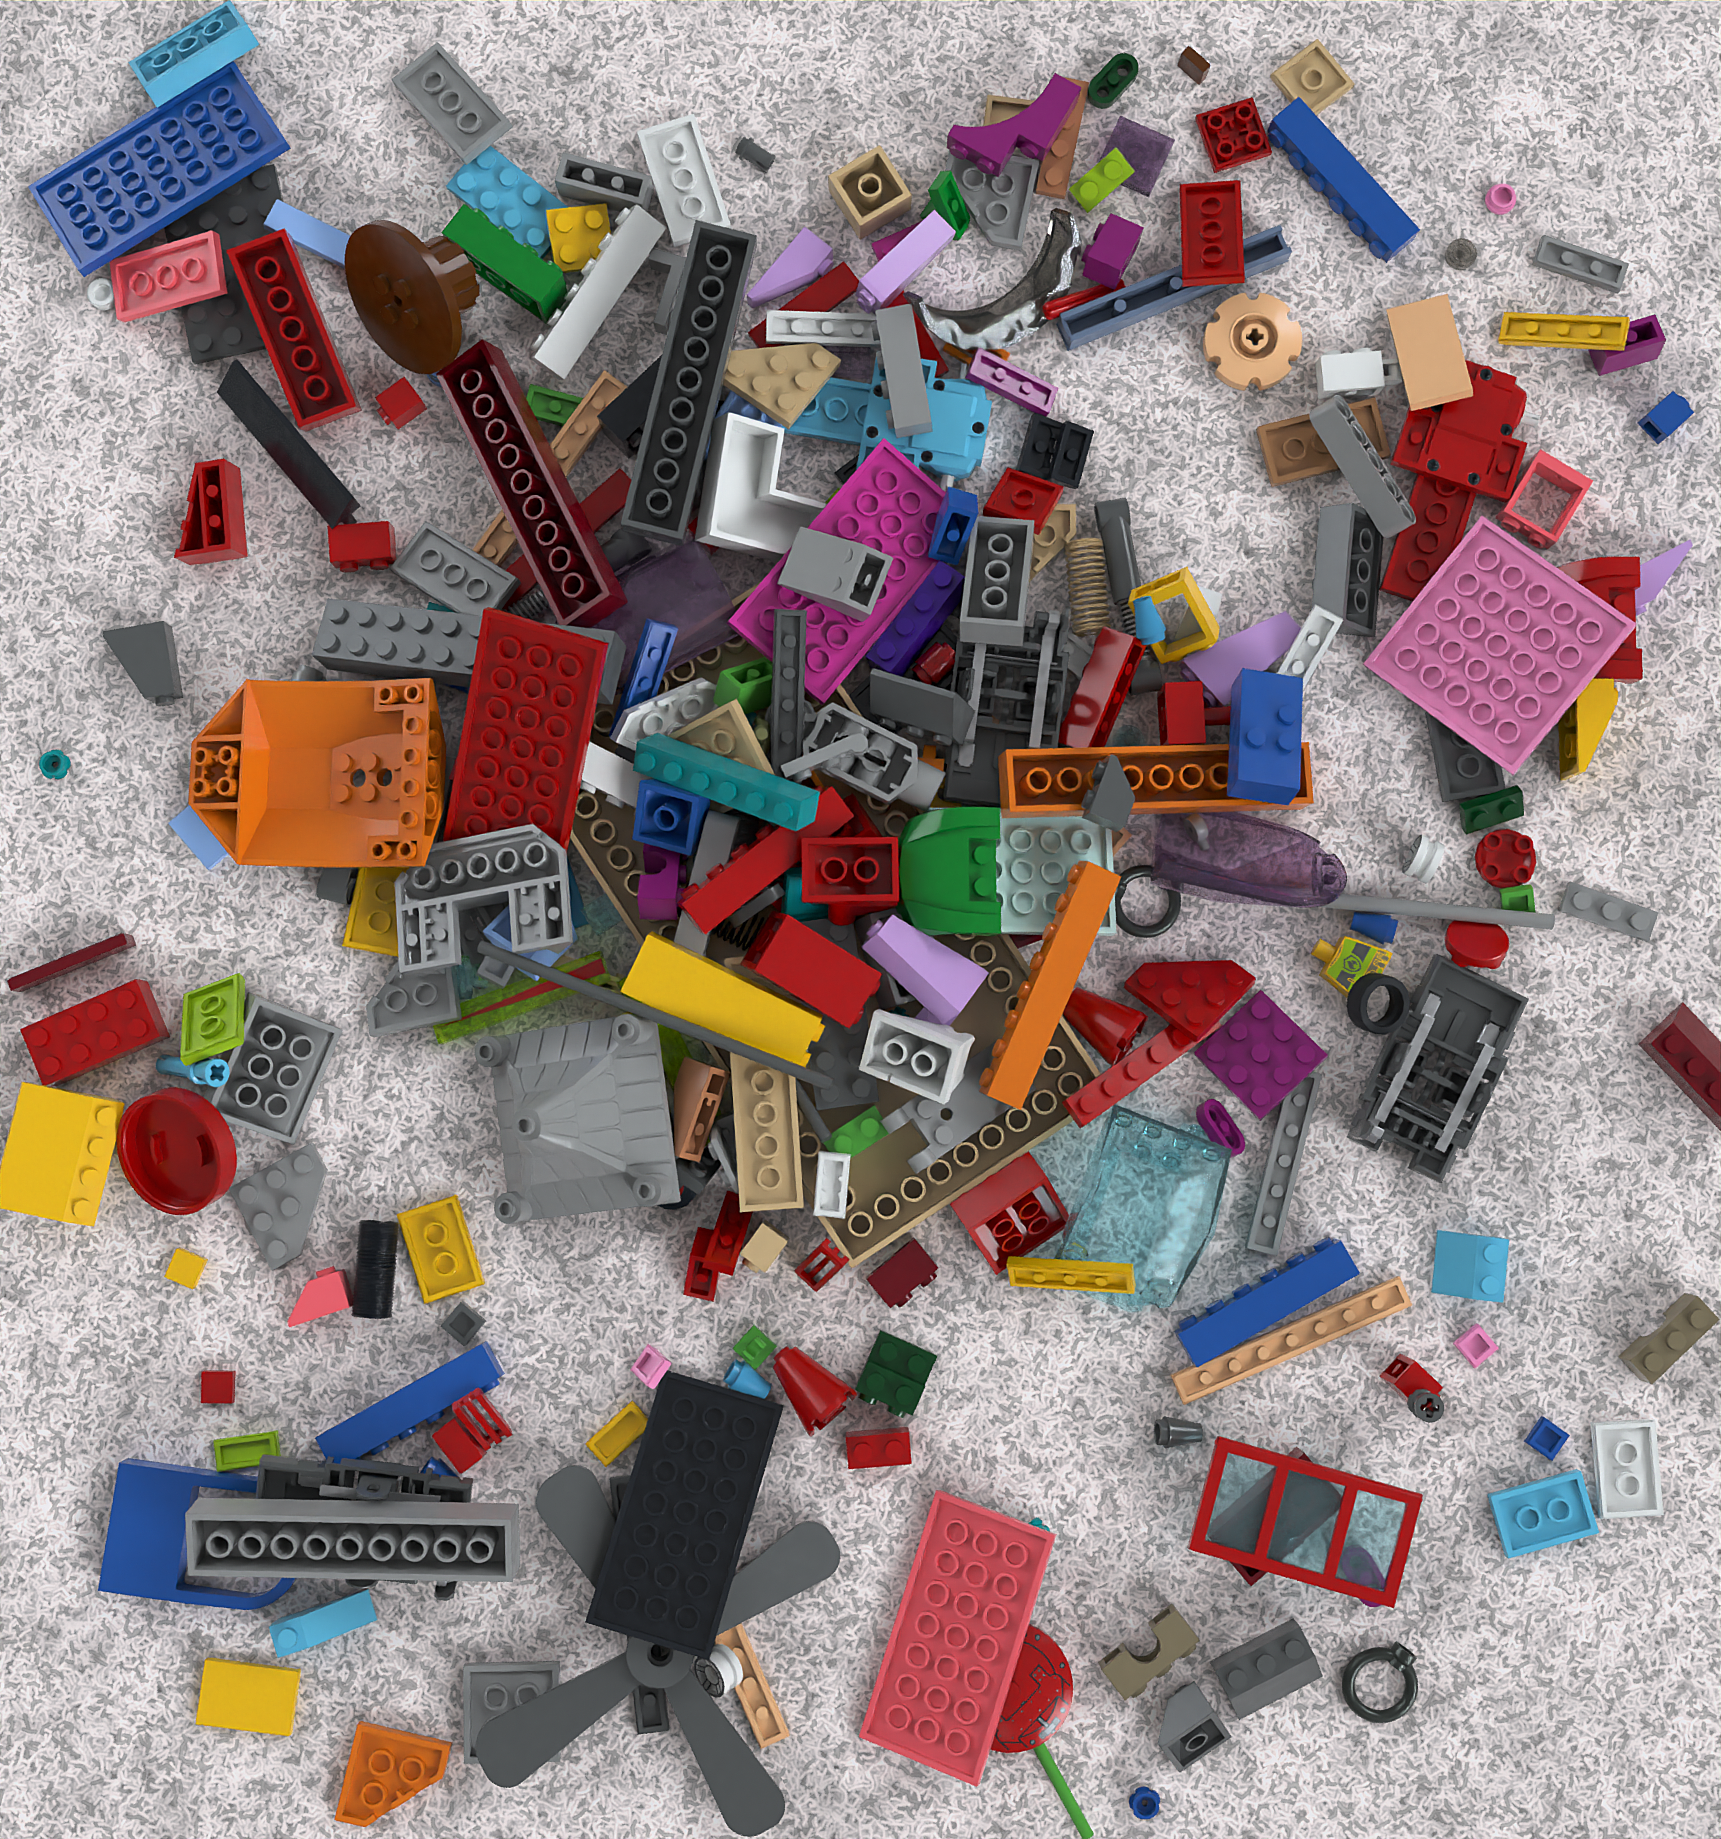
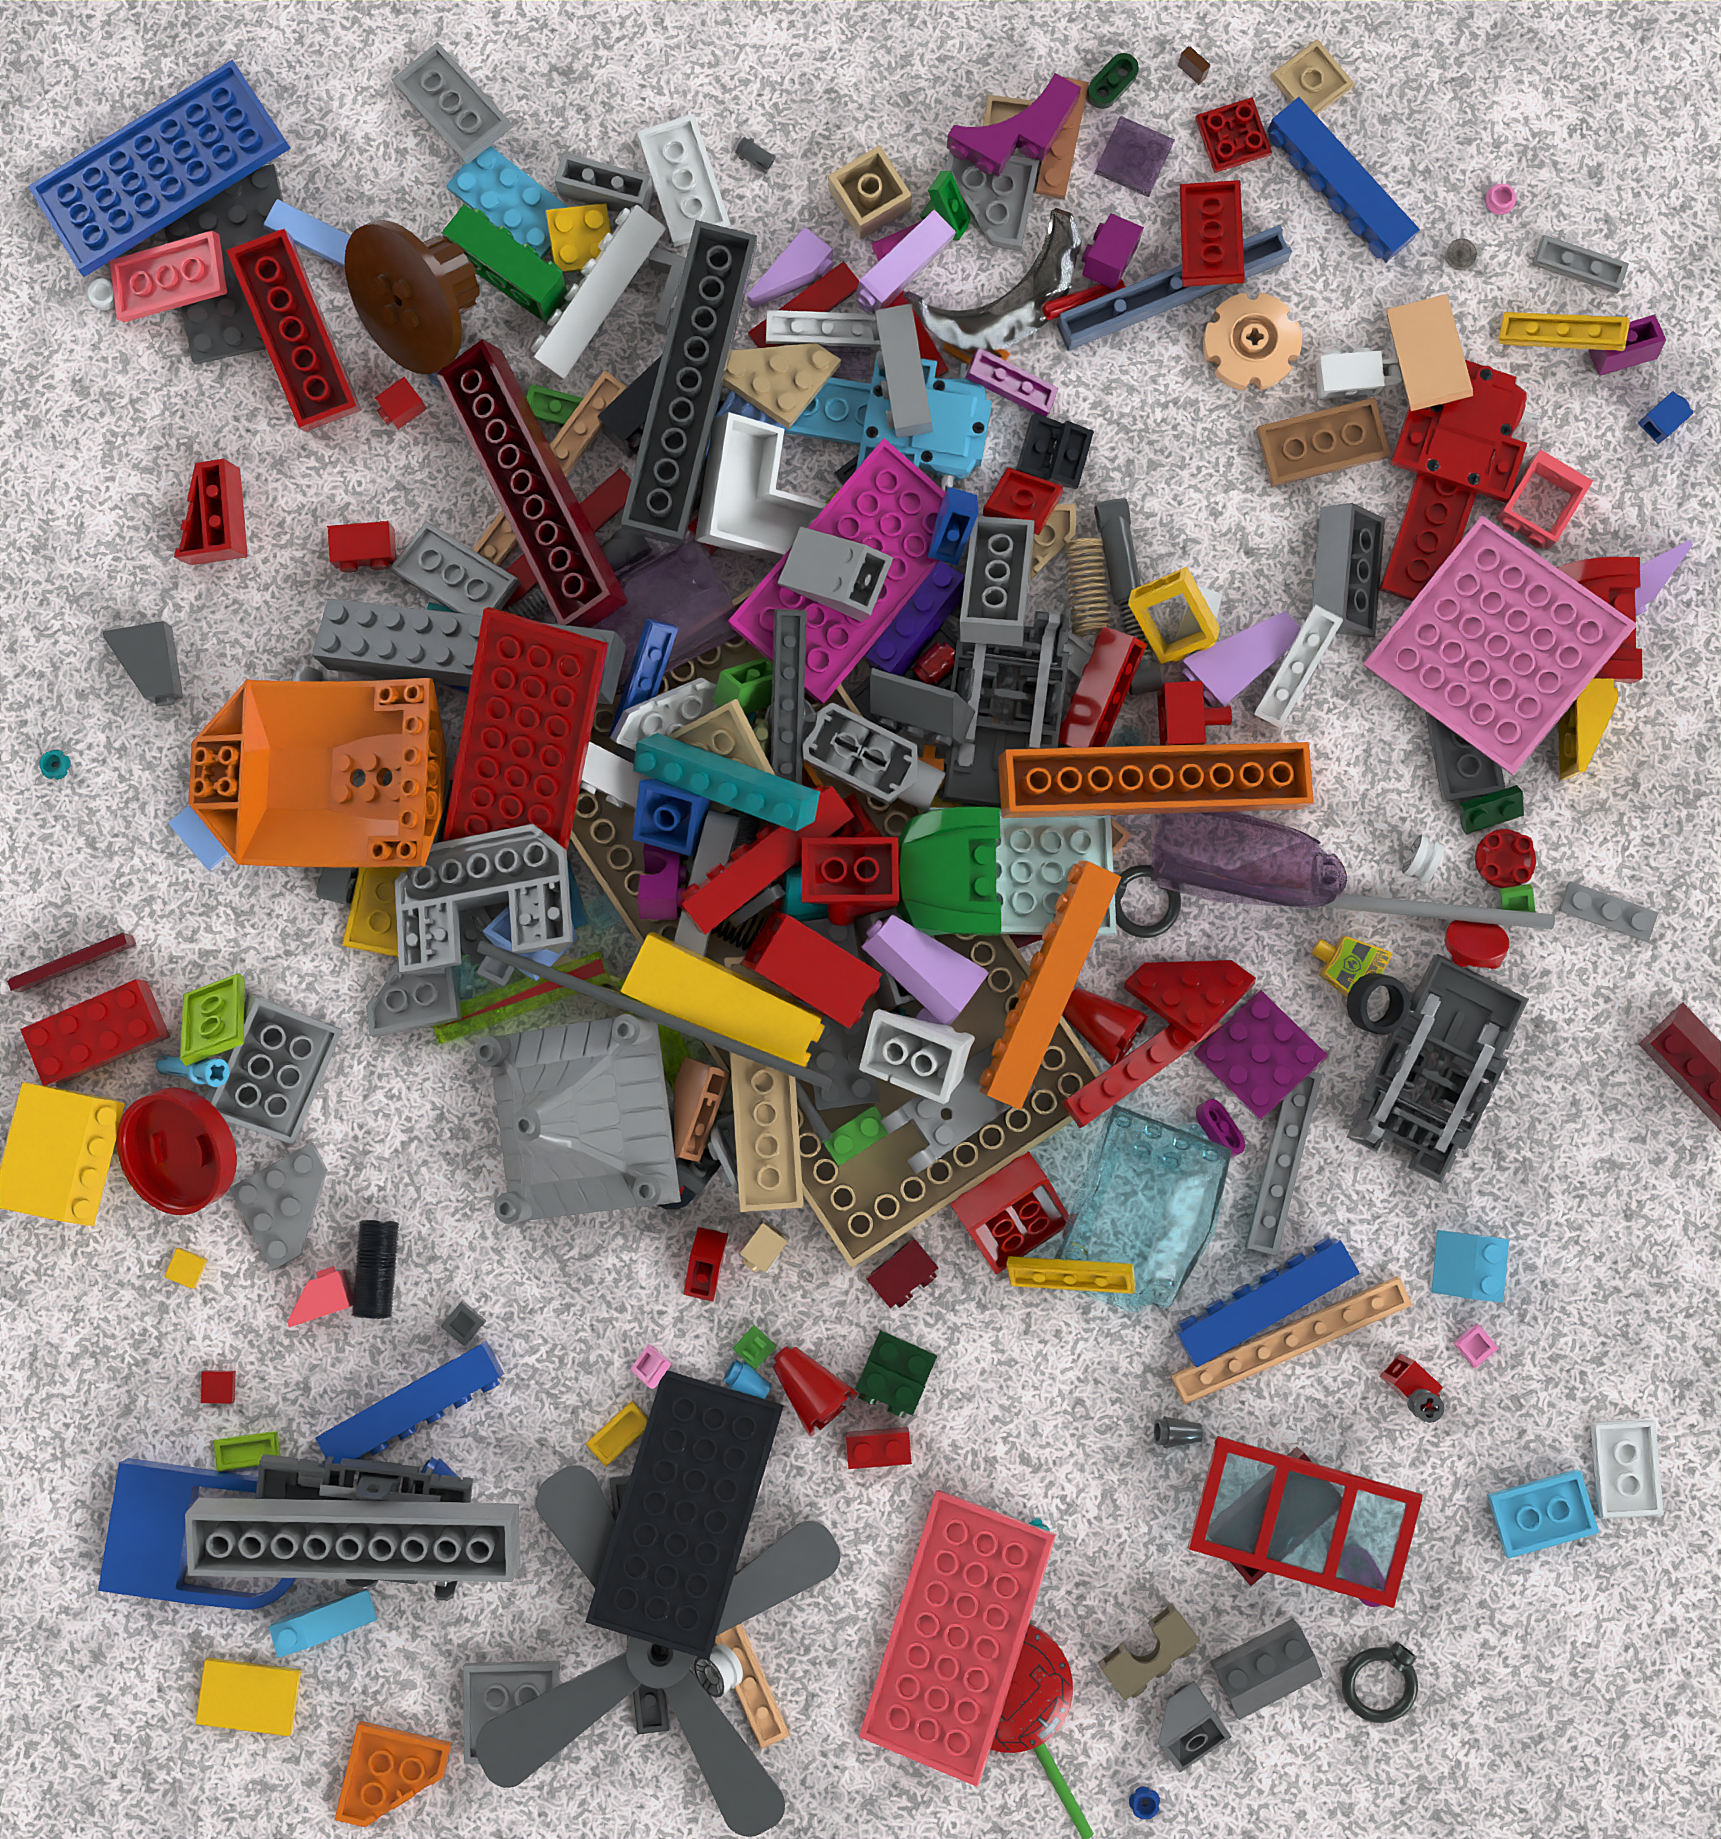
(193, 53): medium azure slope -> none
(287, 446): black slope -> none
(440, 1249): yellow tile -> none
(459, 1445): red piece -> none
(493, 1436): red tile -> none
(727, 1236): red plate -> none
(826, 757): light grey plate -> none
(830, 1255): red tile -> none
(831, 1184): white plate -> none
(1101, 180): lime plate -> none
(1111, 796): dark grey slope -> none
(1148, 621): dark azure cone -> none
(1196, 830): light grey piece -> none
(1265, 737): blue brick -> none
(1362, 466): light grey beam -> none
(1375, 926): blue cone -> none
(1546, 1438): blue tile -> none
(1684, 1325): dark tan arch -> none

